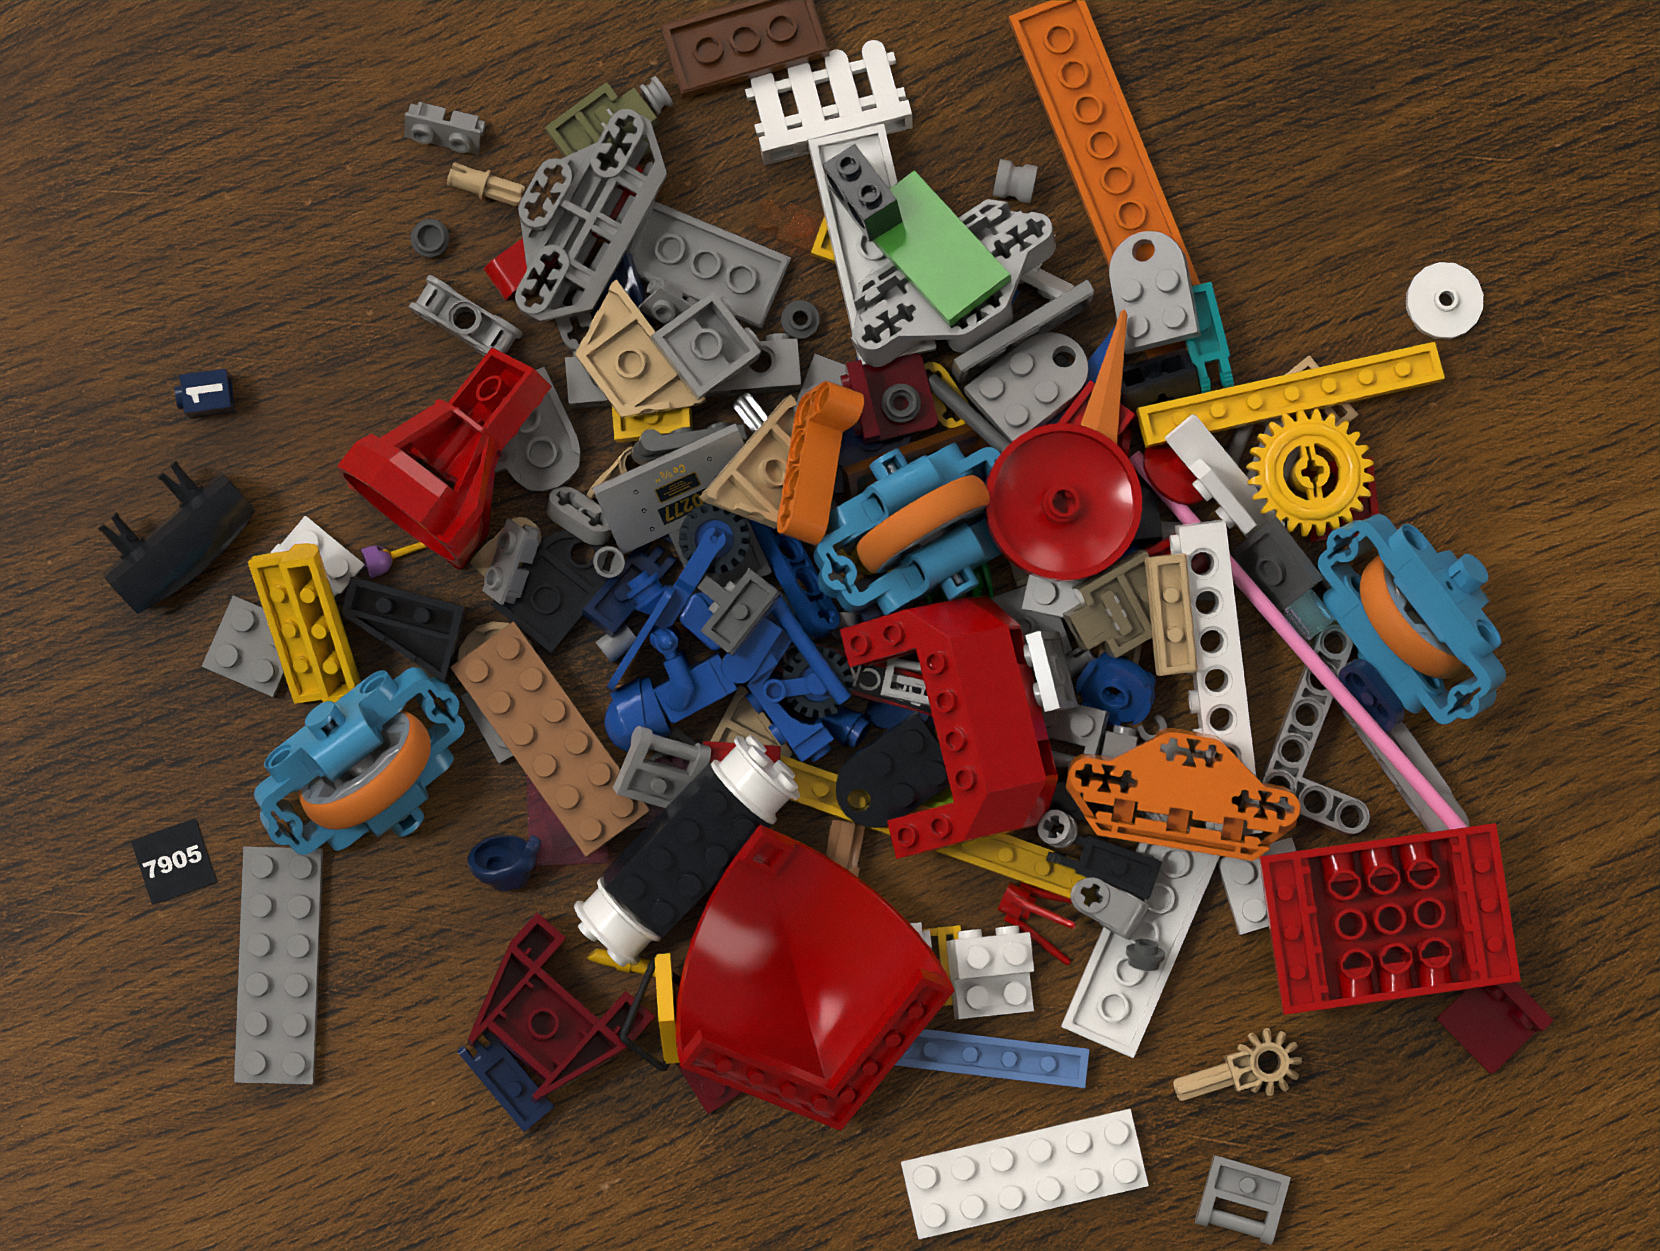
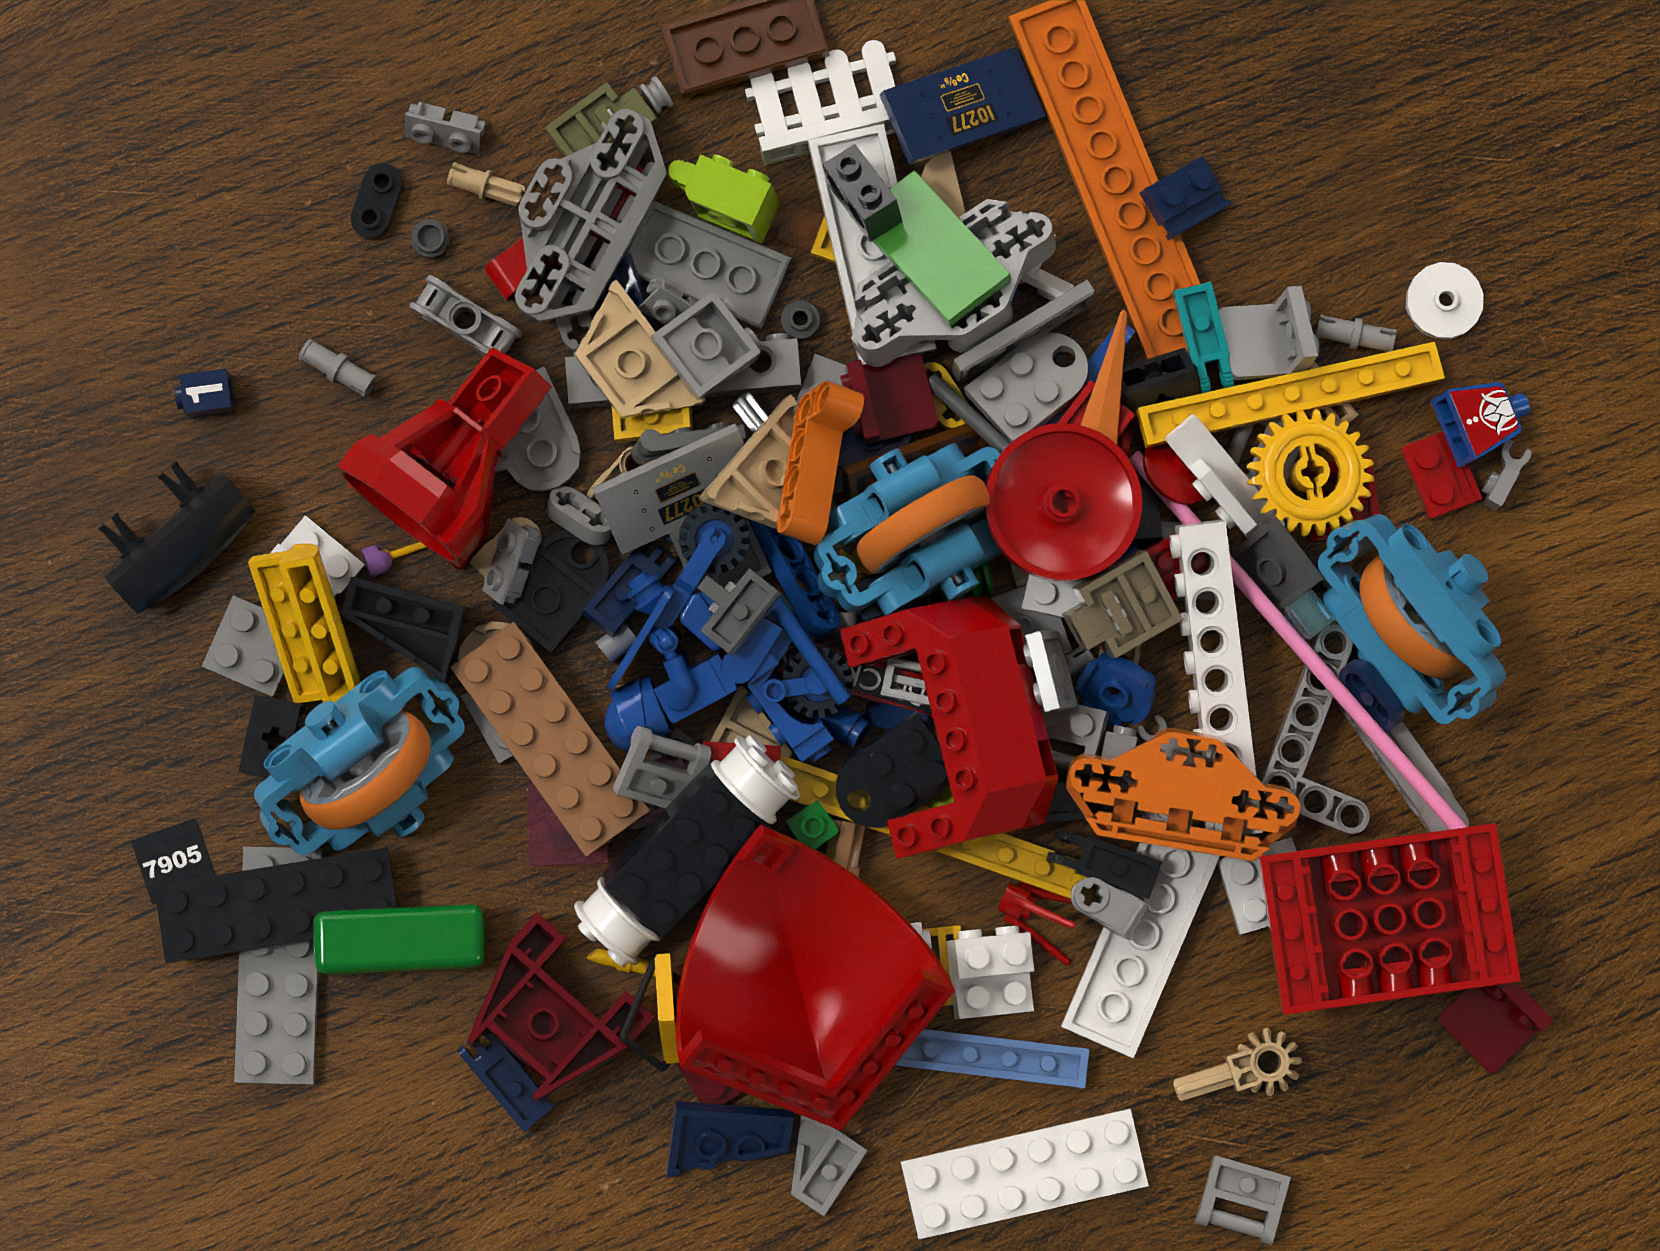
(265, 719): none -> black brick
(268, 903): none -> black plate
(337, 368): none -> light grey pin
(376, 200): none -> black plate
(400, 940): none -> green piece
(504, 861): dark blue hat -> none
(617, 562): light grey hinge -> none
(721, 1133): none -> dark blue wing
(727, 195): none -> lime hinge
(812, 826): none -> green bracket
(823, 1164): none -> light grey wing
(904, 391): dark grey plate -> none
(942, 179): none -> tan tile
(962, 105): none -> dark blue tile
(1015, 181): light grey wheel -> none
(1069, 833): light grey bush -> none
(1145, 955): dark grey plate -> none
(1153, 292): light grey plate -> none
(1171, 614): tan tile -> none
(1184, 198): none -> dark blue plate
(1270, 337): none -> light grey bracket
(1356, 333): none -> light grey pin
(1437, 478): none -> red plate
(1478, 418): none -> torso
(1499, 484): none -> light grey plate

